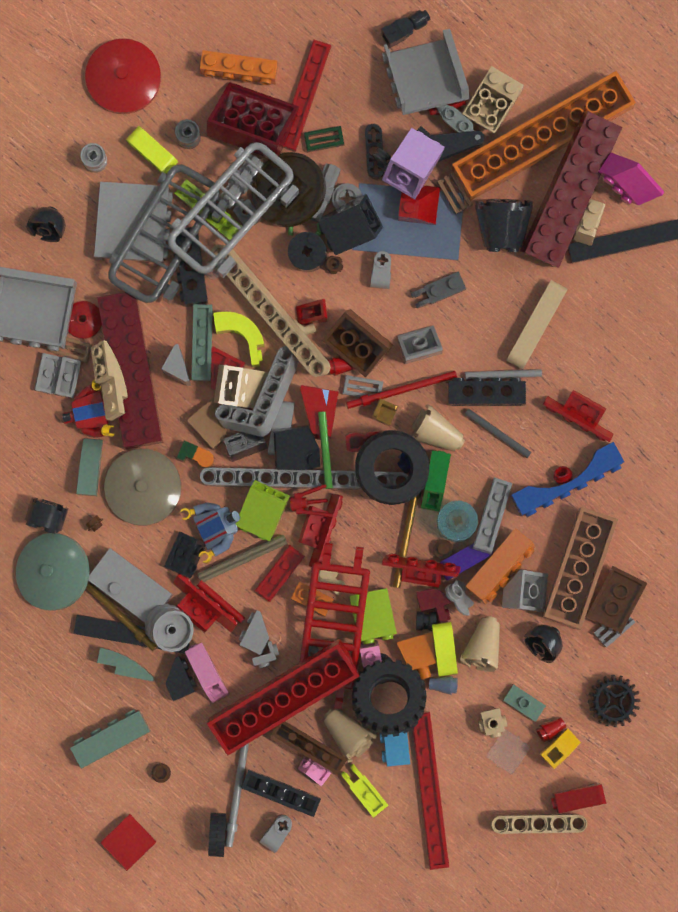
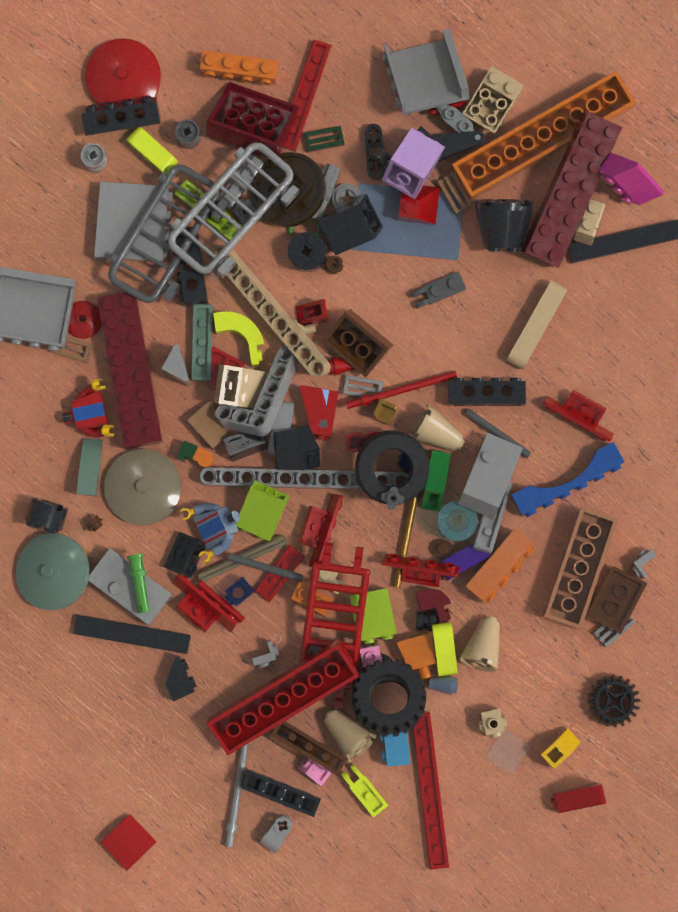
(46, 223): black cylinder -> none
(57, 375): light grey slope -> none
(109, 375): tan slope -> none
(110, 739): sand green brick -> none
(113, 123): none -> black brick
(124, 665): sand green slope -> none
(138, 572): none -> bright green pin
(139, 634): pearl gold bar -> none
(161, 773): reddish brown plate -> none
(169, 628): light grey wheel -> none
(206, 672): bright pink slope -> none
(217, 834): black tyre -> none
(248, 591): none -> clear blue brick
(256, 635): light grey slope -> none
(265, 567): none -> dark grey bar
(299, 503): red plant -> none
(325, 450): bright green bar -> none
(381, 273): light grey piece -> none
(397, 498): none -> dark grey plate
(403, 28): black piece -> none
(420, 344): light grey slope -> none
(456, 593): light grey plate -> none
(490, 475): none -> light grey brick
(504, 374): light grey bar -> none
(524, 703): sand green plate -> none
(526, 591): light grey slope -> none
(545, 642): black cylinder -> none
(547, 827): tan beam -> none
(550, 729): red cone -> none
(562, 475): red plate -> none
(644, 557): none -> light grey bracket

